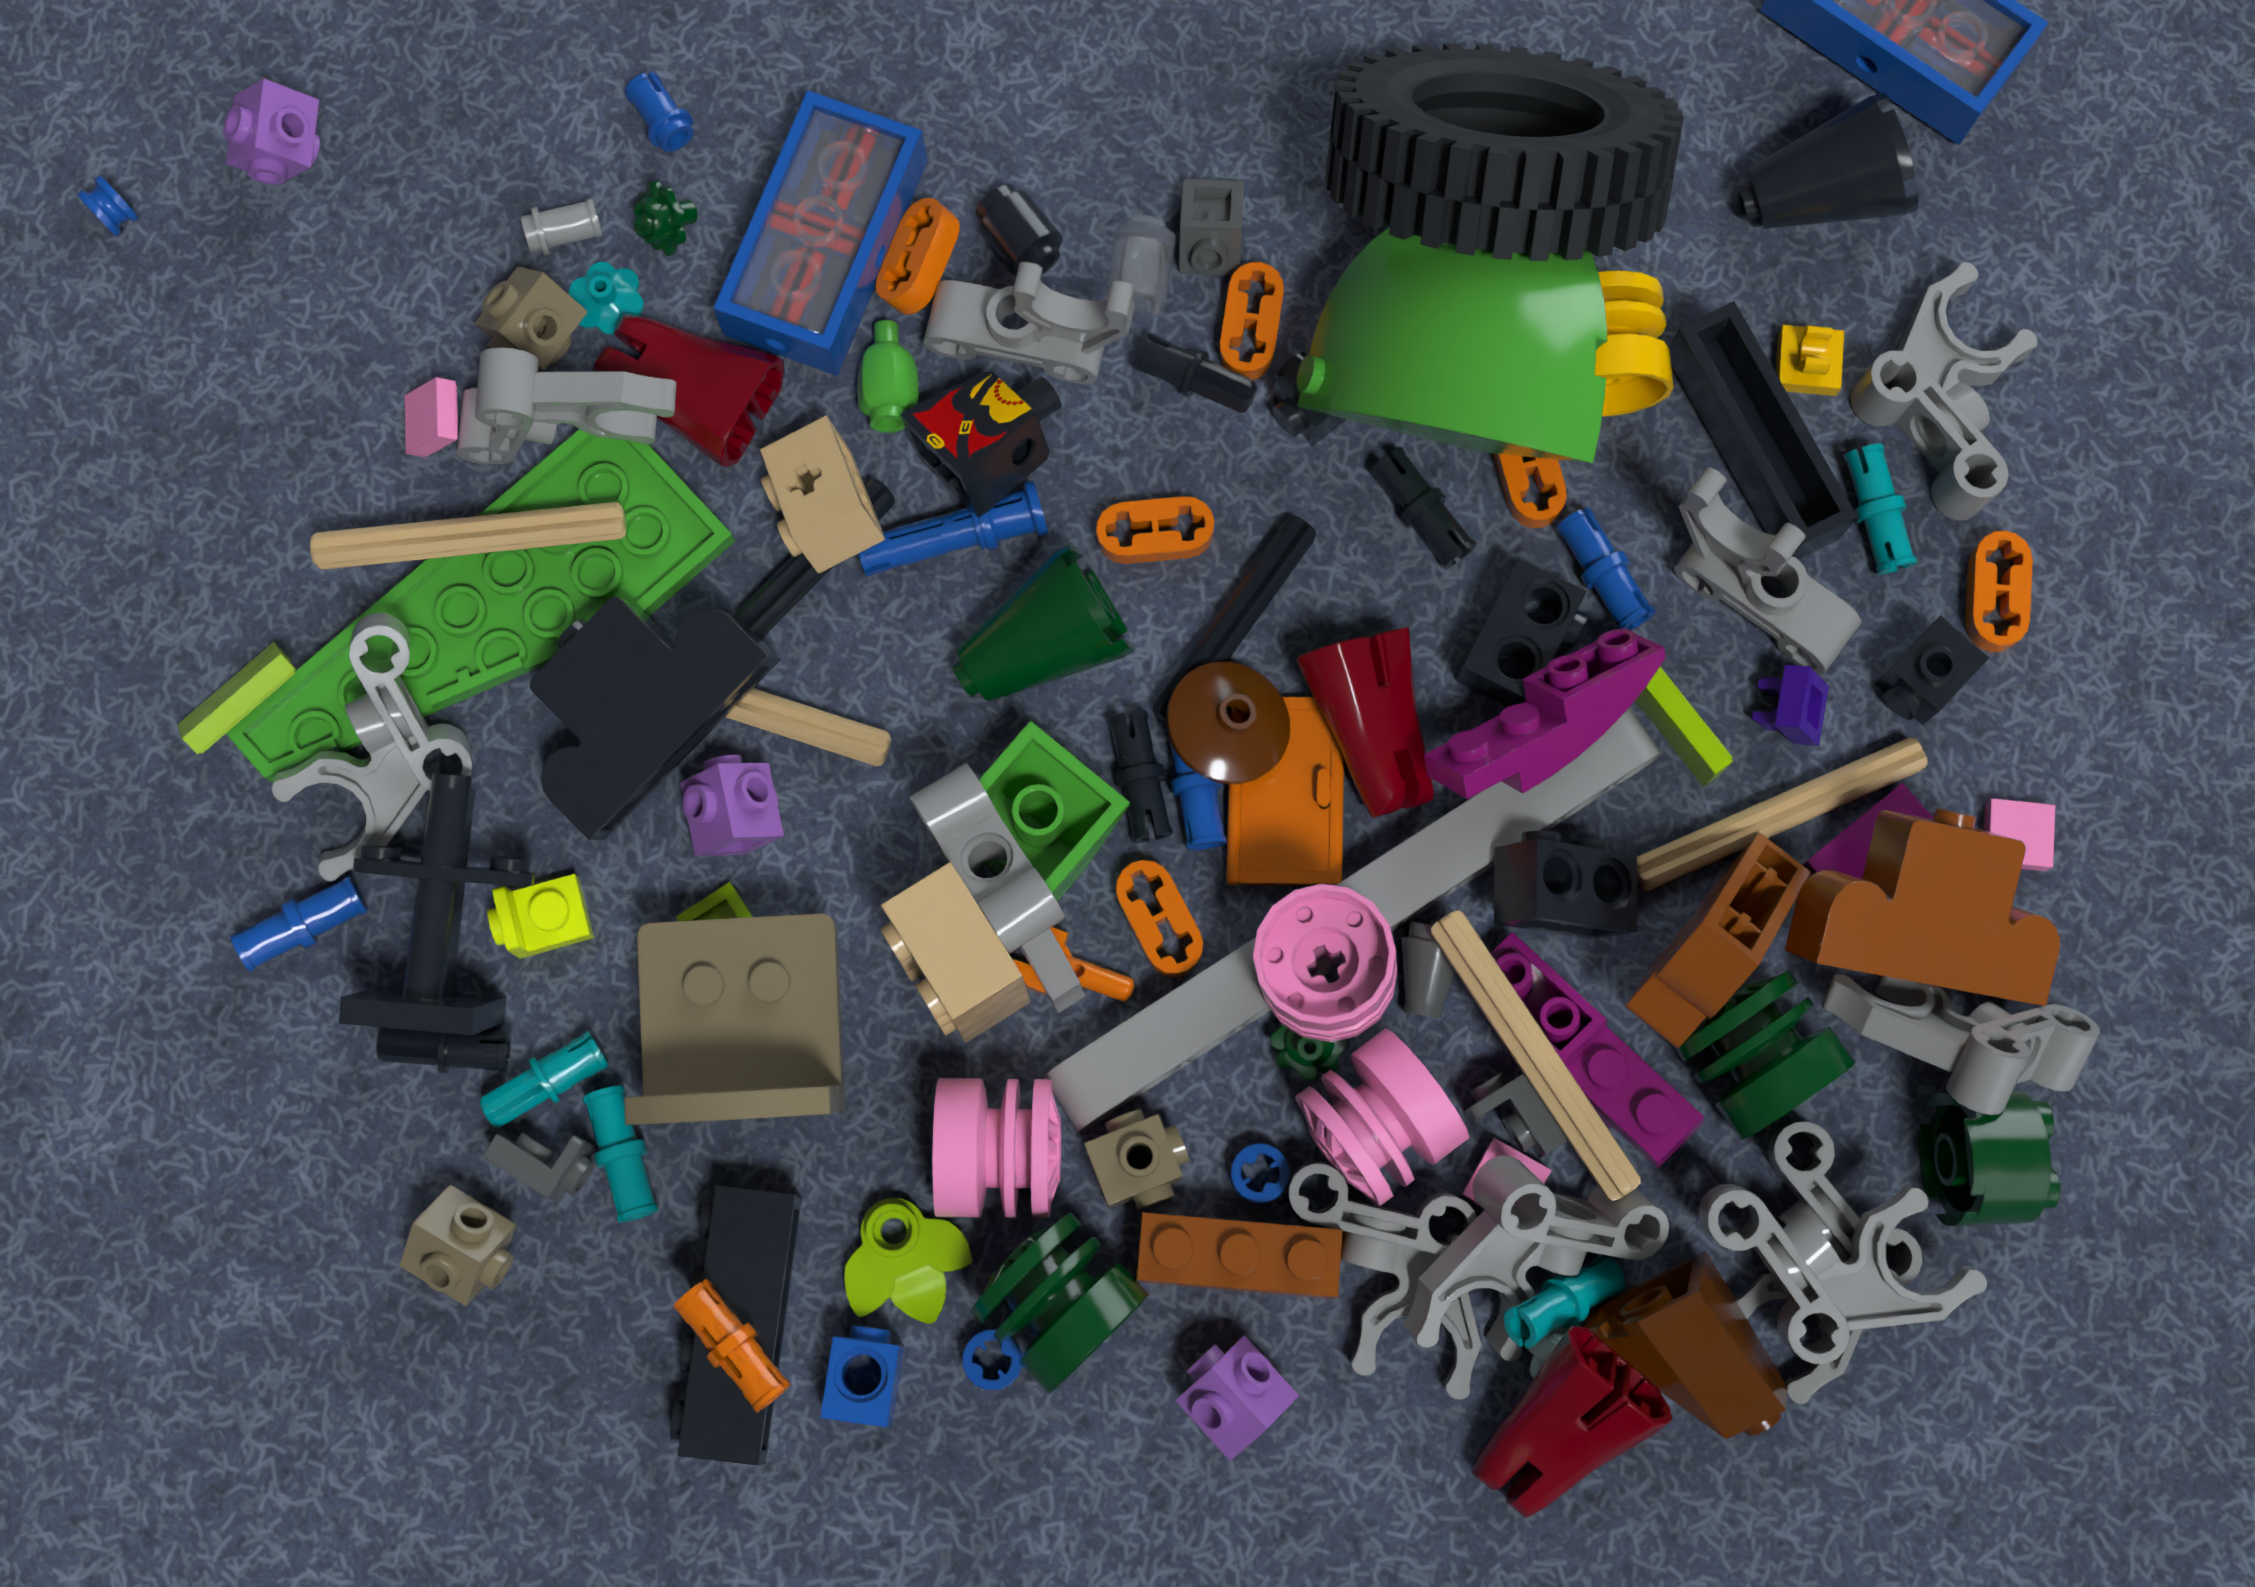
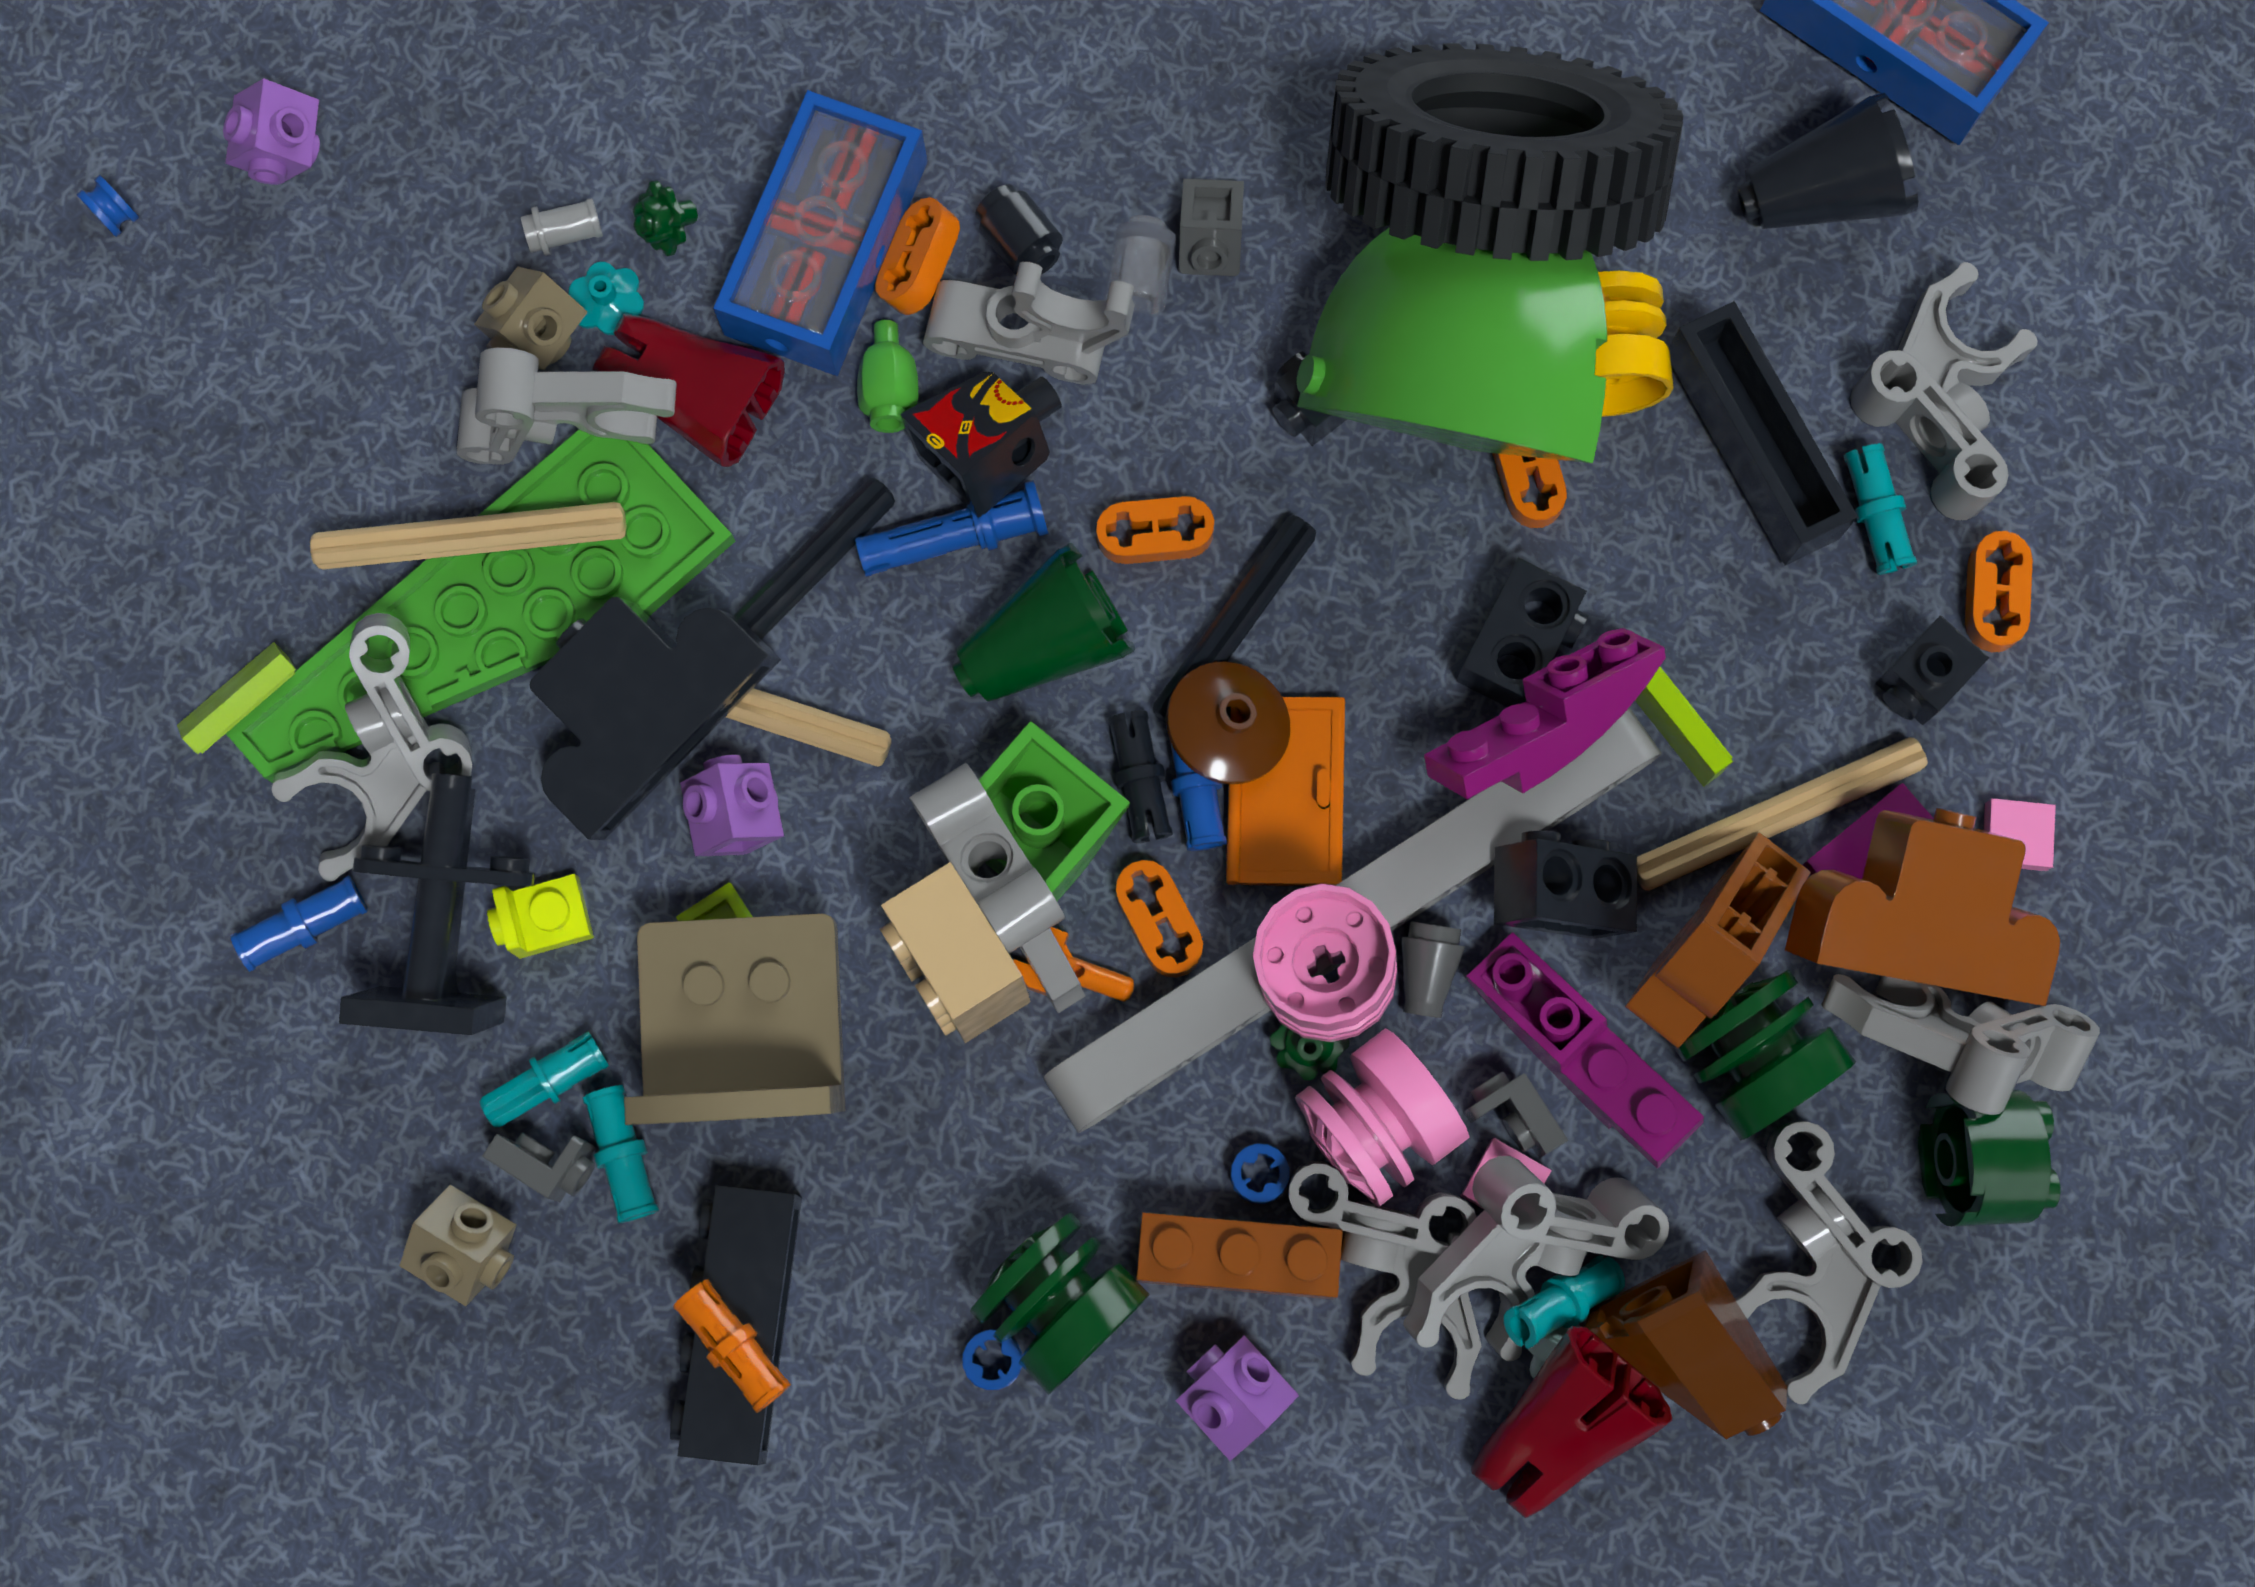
(431, 417): bright pink tile -> none
(446, 1050): black axle -> none
(659, 112): blue pin -> none
(820, 496): tan brick -> none
(845, 1404): blue brick -> none
(904, 1271): lime plate -> none
(994, 1148): bright pink wheel -> none
(1122, 1182): dark tan brick -> none
(1194, 373): black axle -> none
(1265, 323): orange beam -> none
(1372, 709): dark red piece -> none
(1423, 507): black pin -> none
(1535, 1055): tan axle -> none
(1605, 569): blue pin -> none
(1729, 564): light grey piece -> none
(1799, 706): dark purple tile -> none
(1810, 359): yellow tile -> none
(1848, 1292): light grey piece -> none

